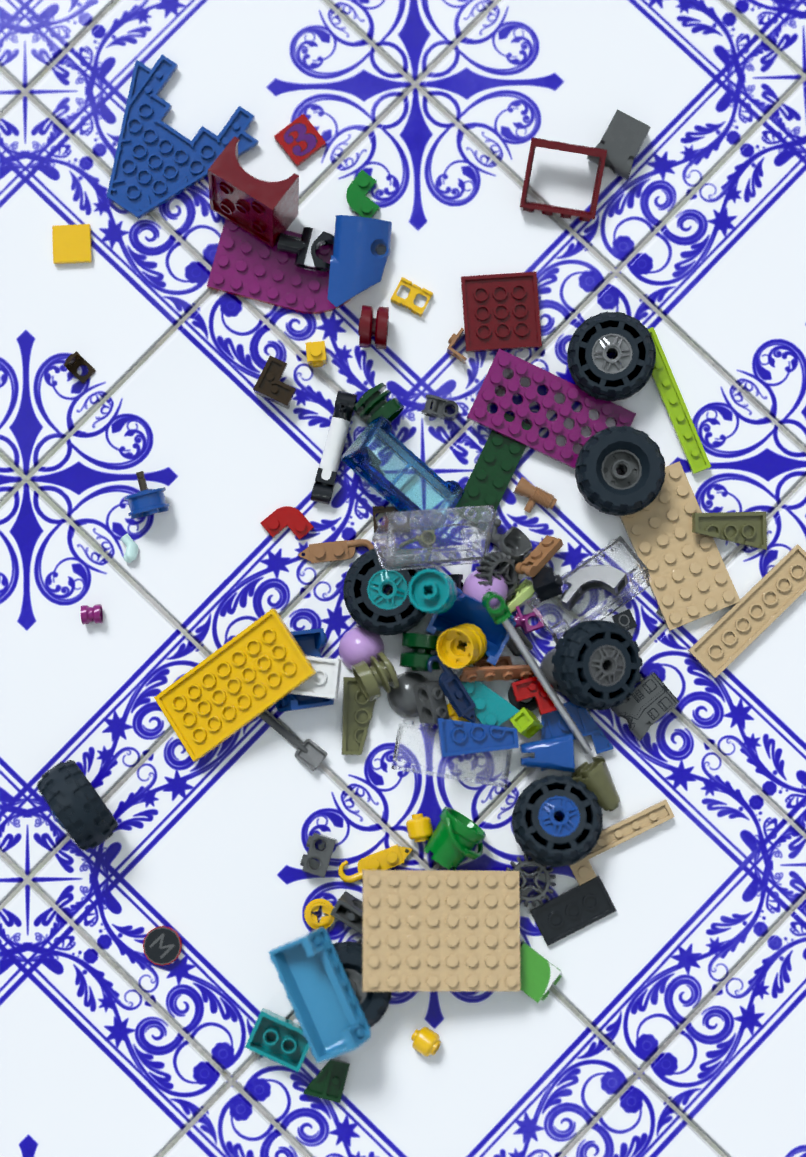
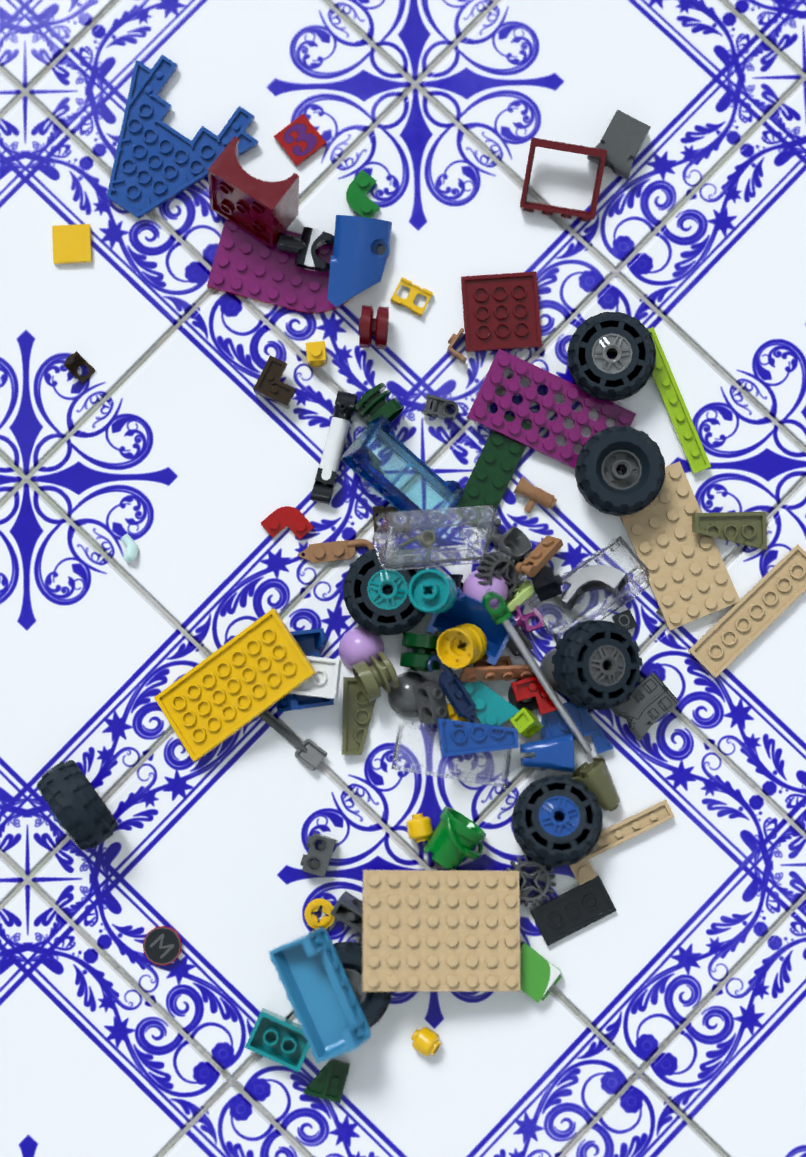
(91, 614): magenta wheel -> none
(146, 501): blue wheel -> none
(380, 860): yellow plate -> none

